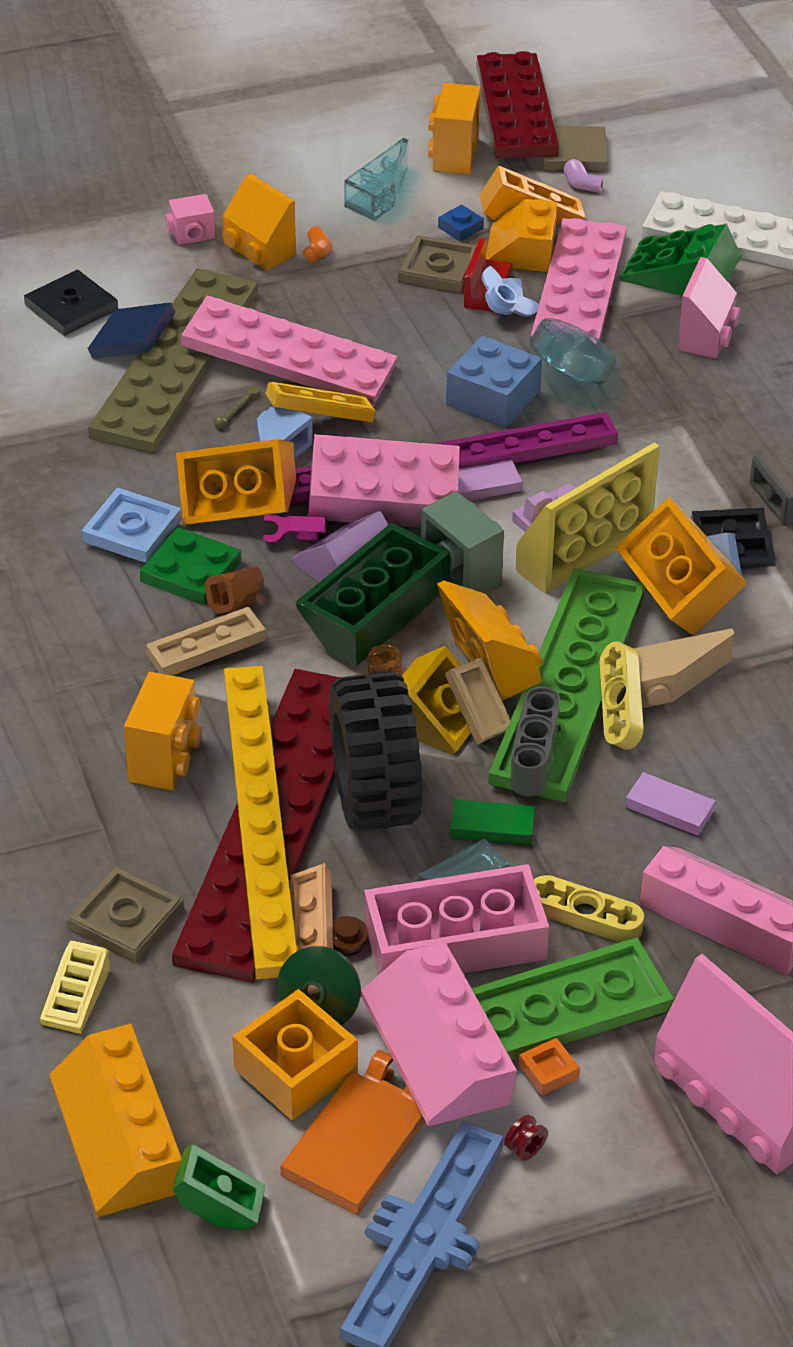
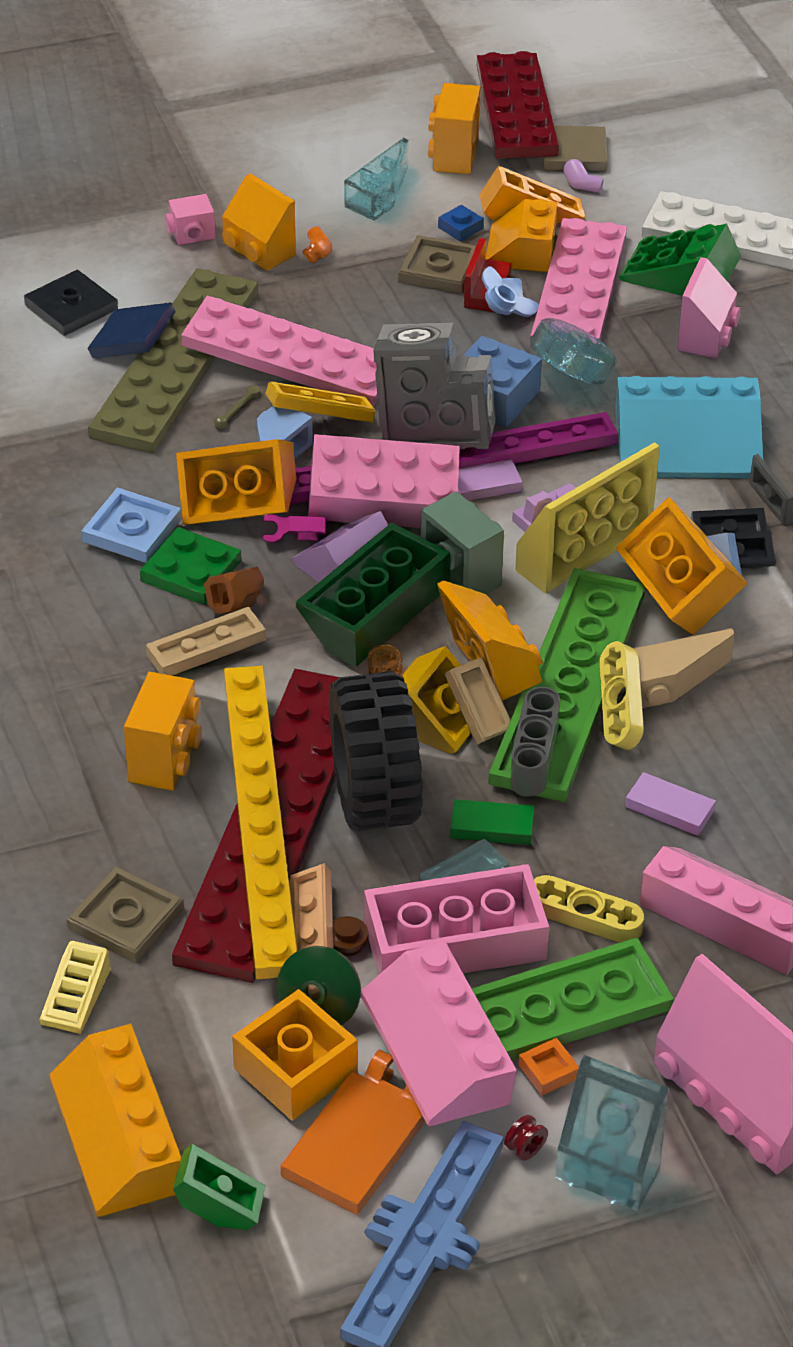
(431, 391): none -> dark grey piece
(613, 1133): none -> clear light blue slope
(699, 422): none -> medium azure slope

